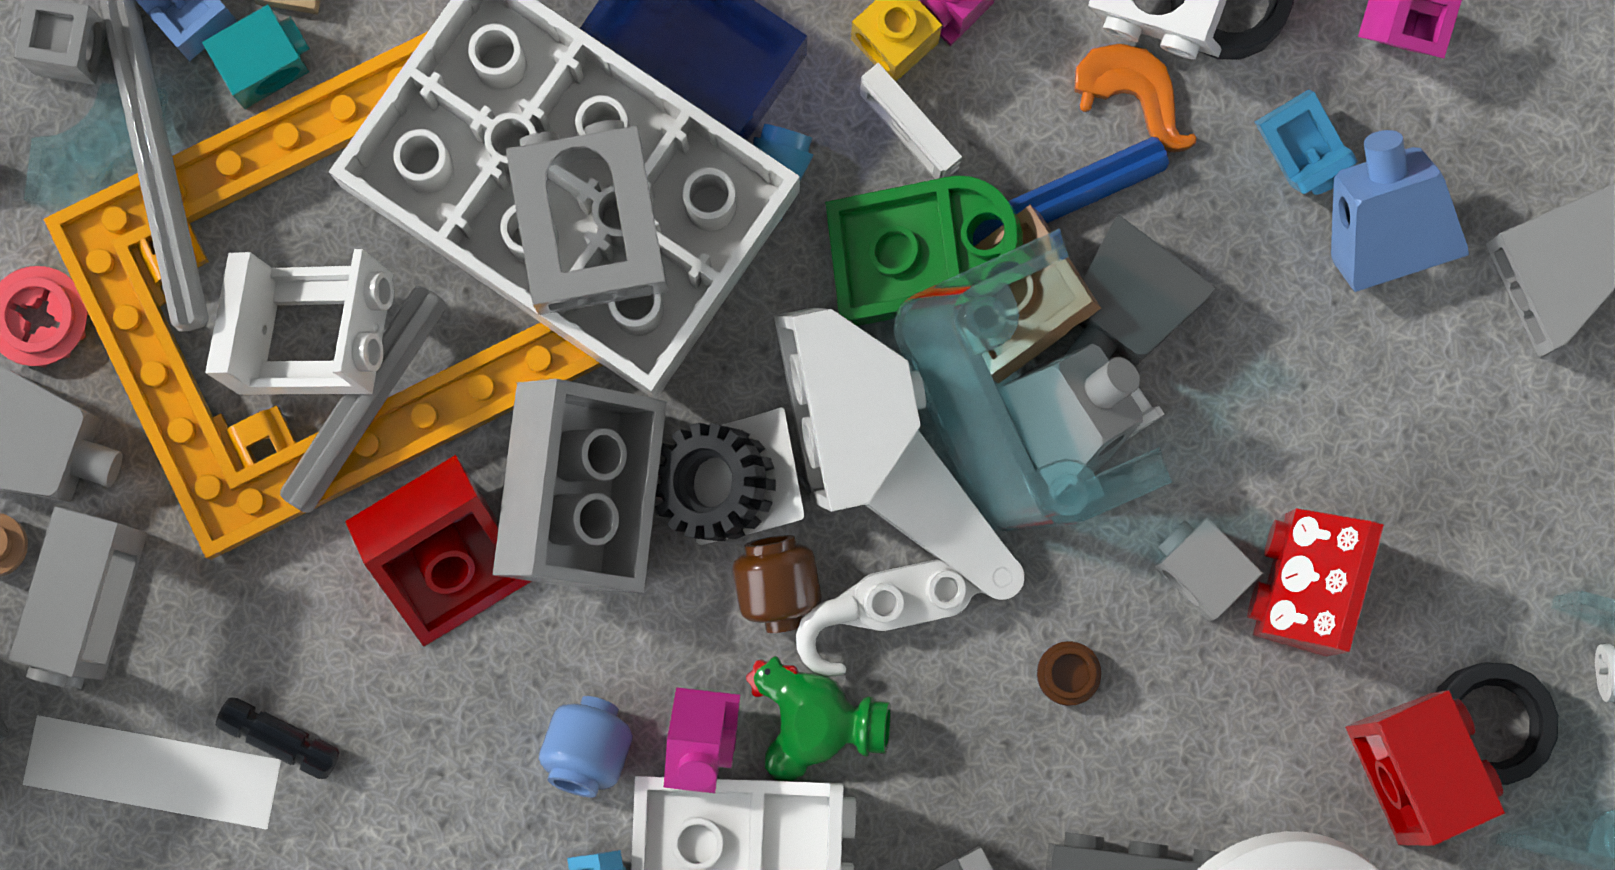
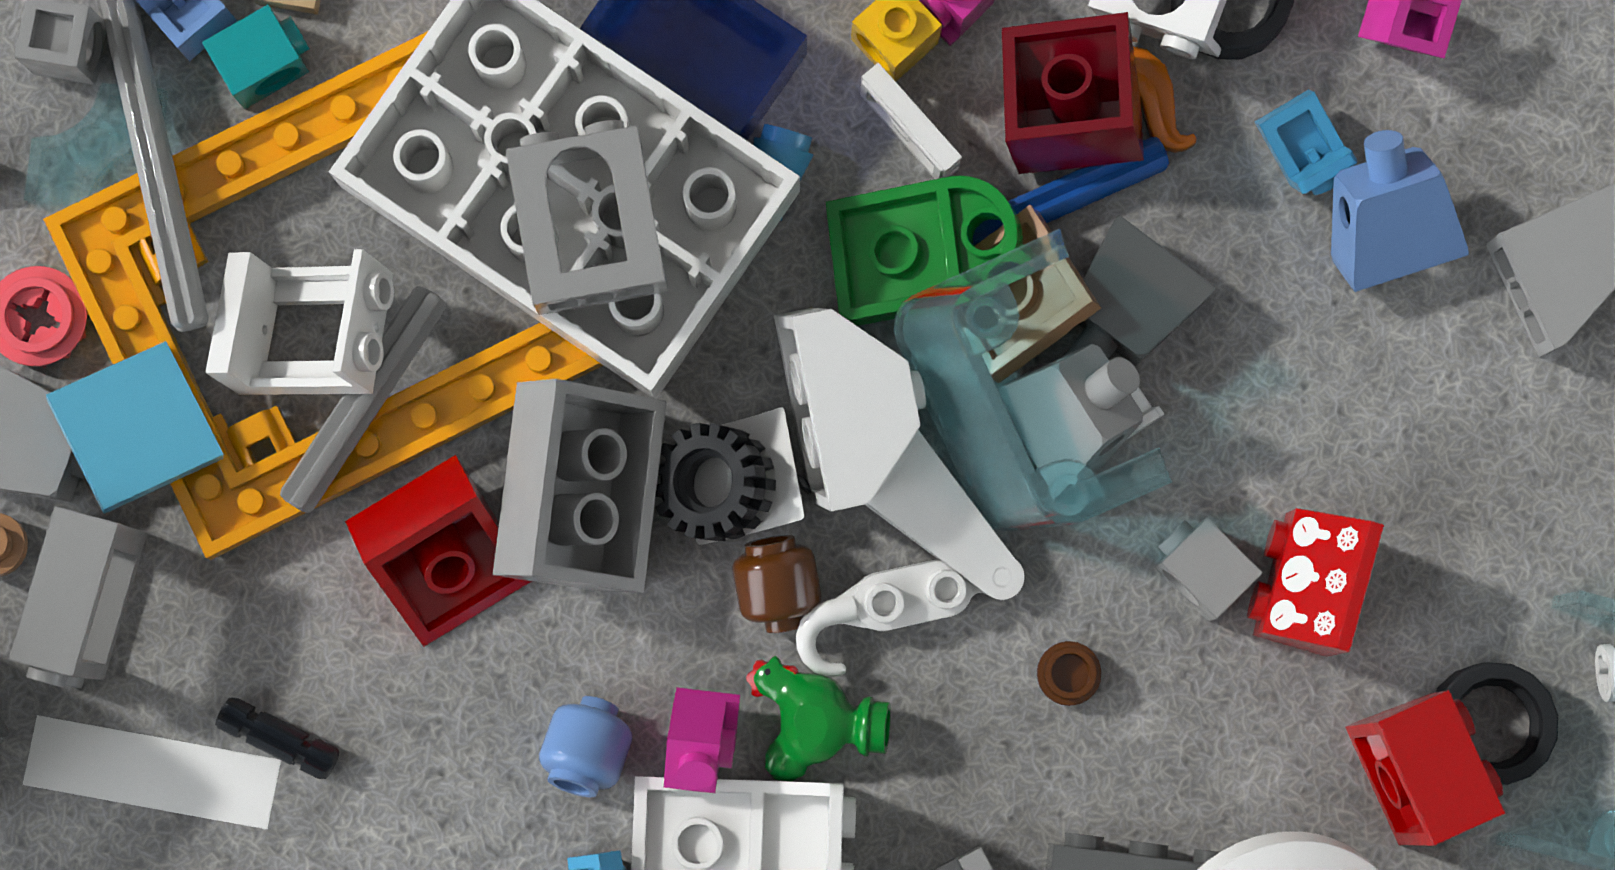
(134, 427): none -> medium azure tile
(1071, 94): none -> dark red slope

